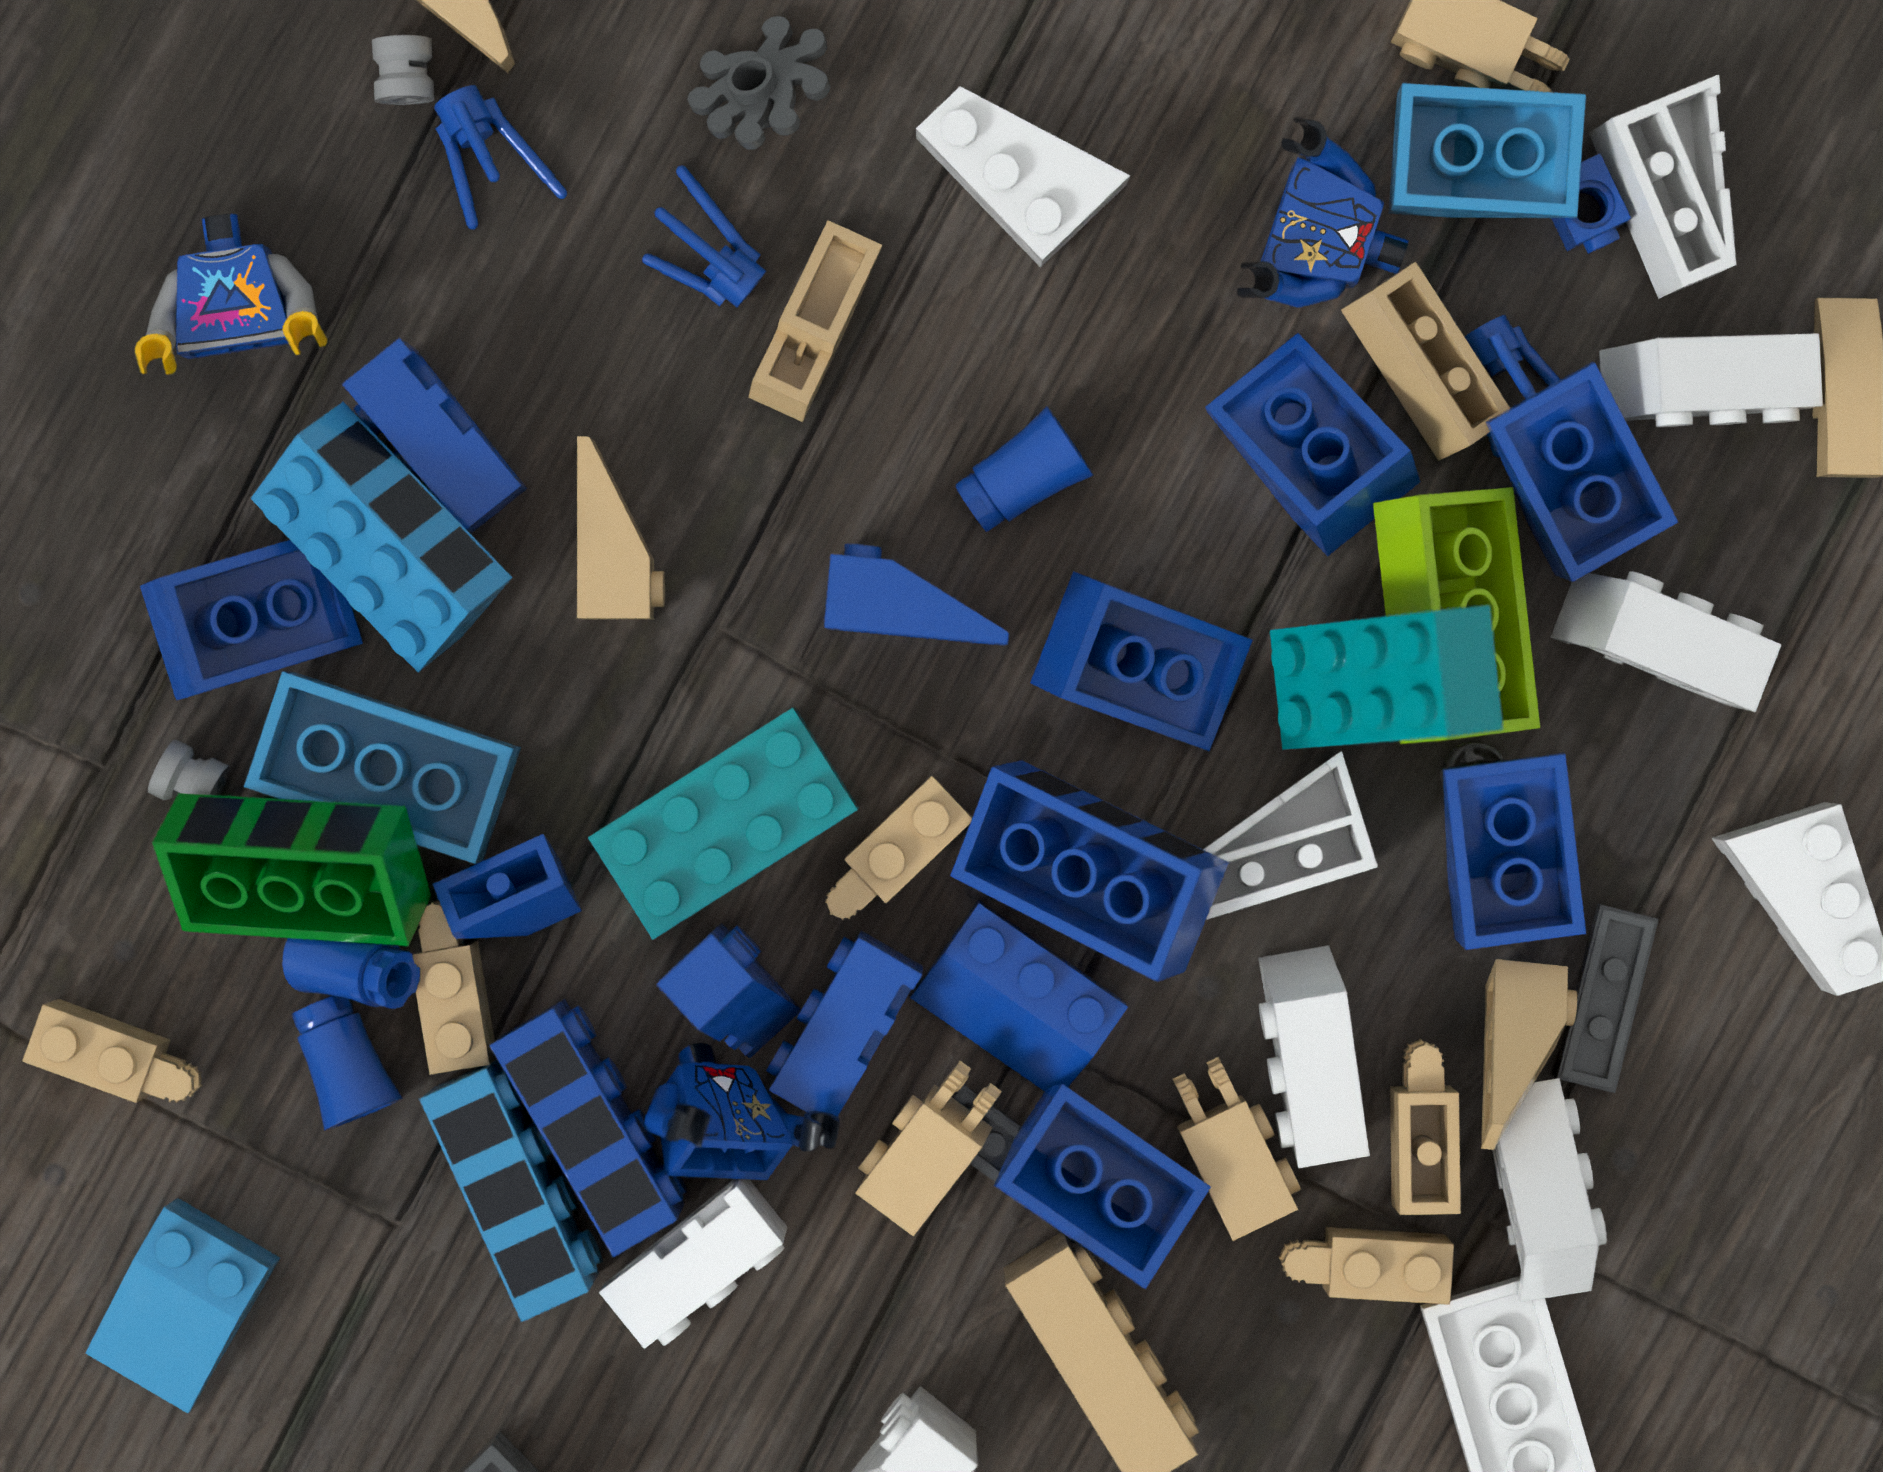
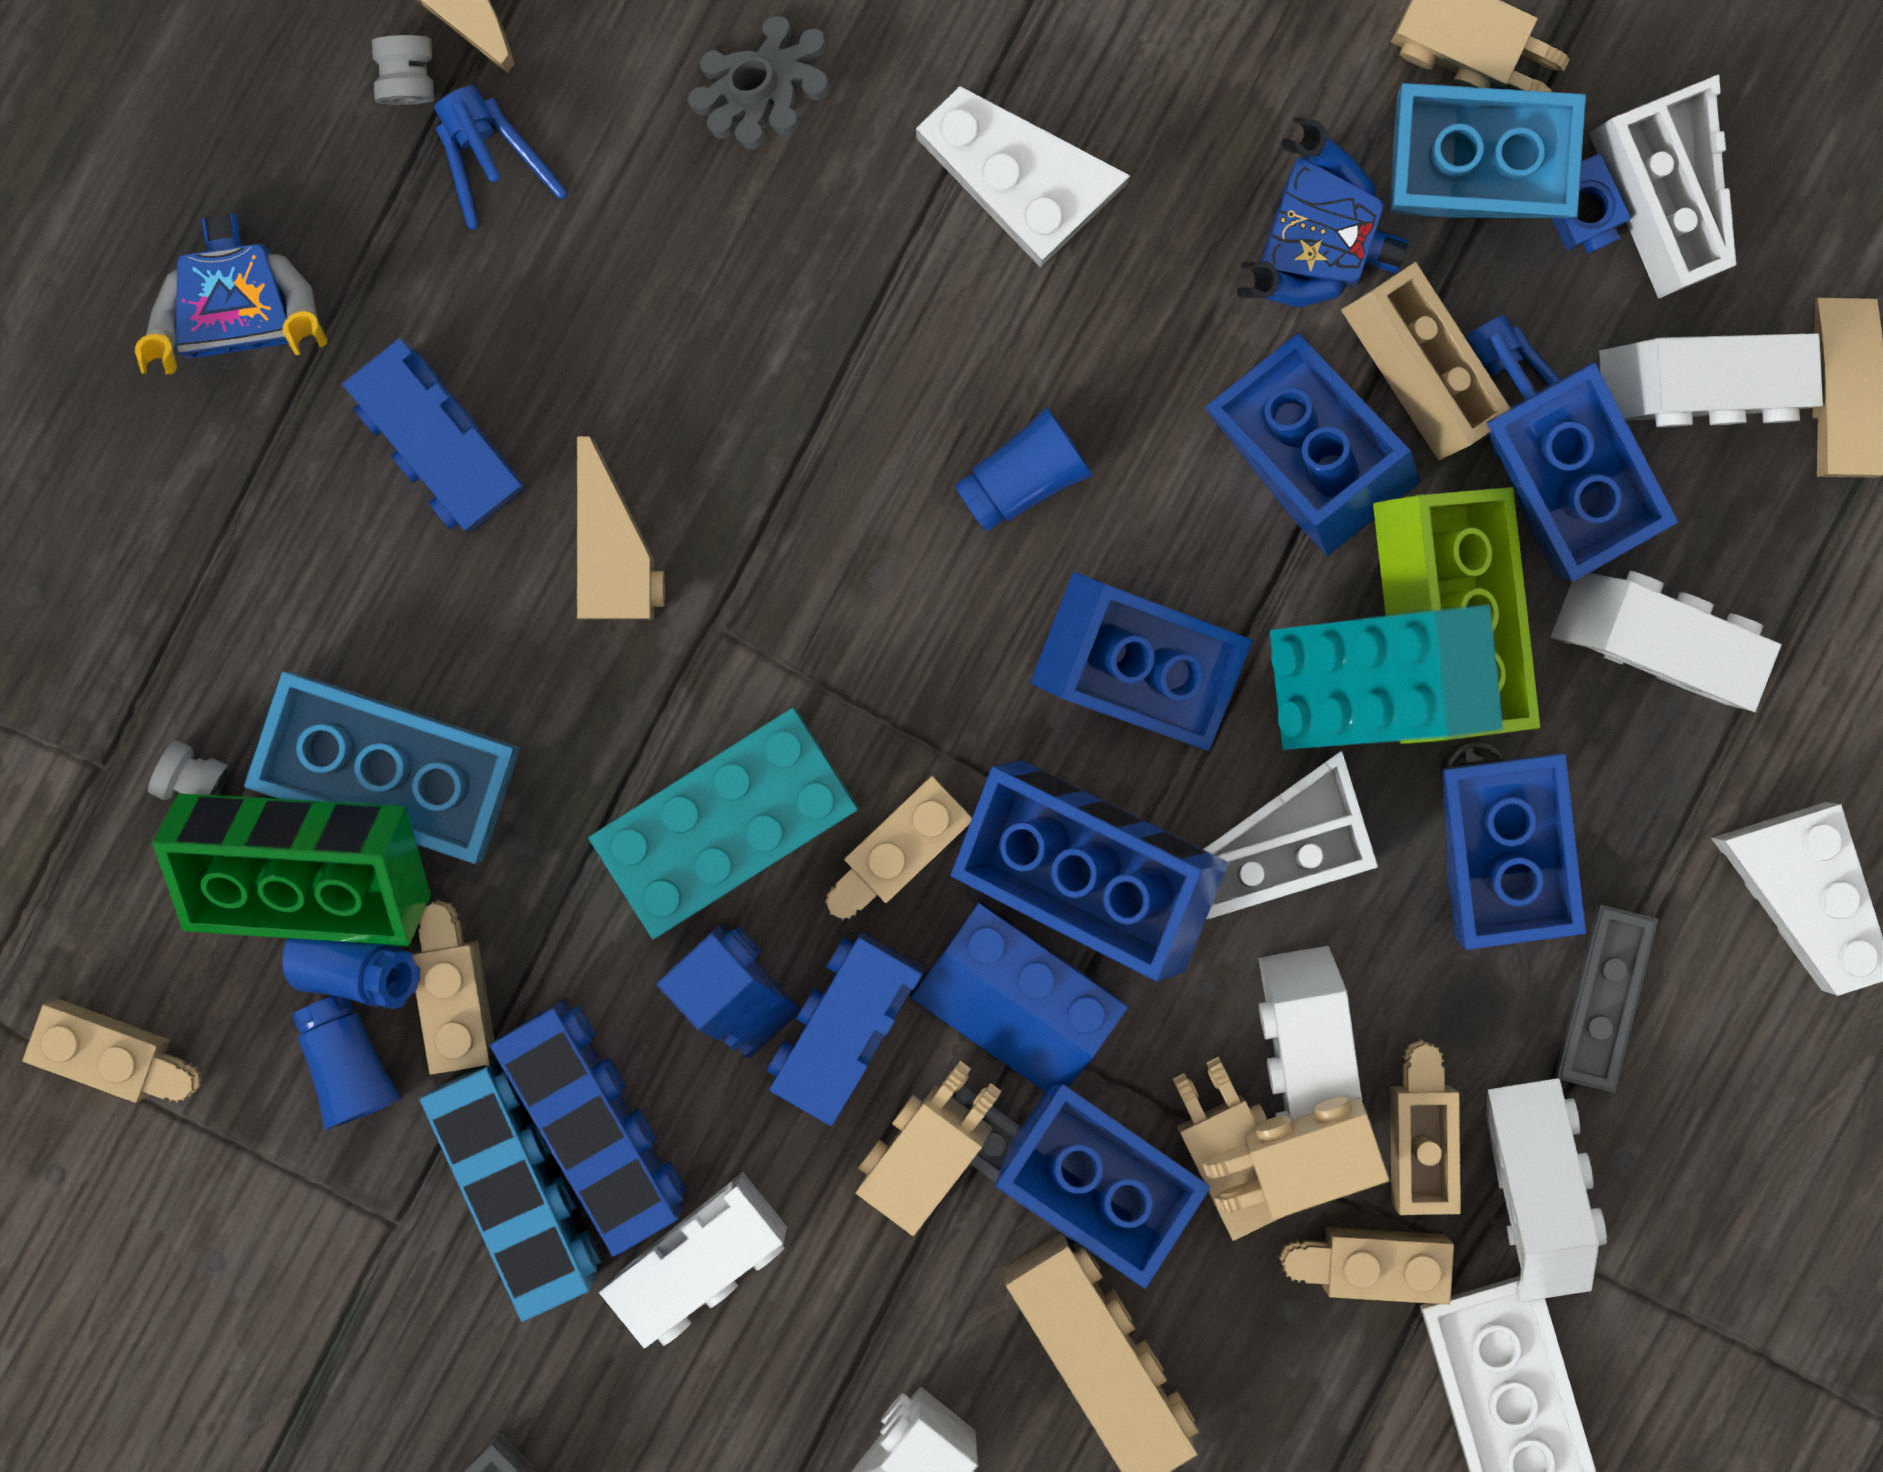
(181, 1304): dark azure slope -> none
(246, 618): blue slope -> none
(380, 536): dark azure brick -> none
(508, 893): blue slope -> none
(725, 1122): blue torso -> none
(731, 272): blue plant -> none
(814, 321): tan slope -> none
(888, 599): blue slope -> none
(1303, 1160): none -> tan hinge
(1522, 1026): tan slope -> none

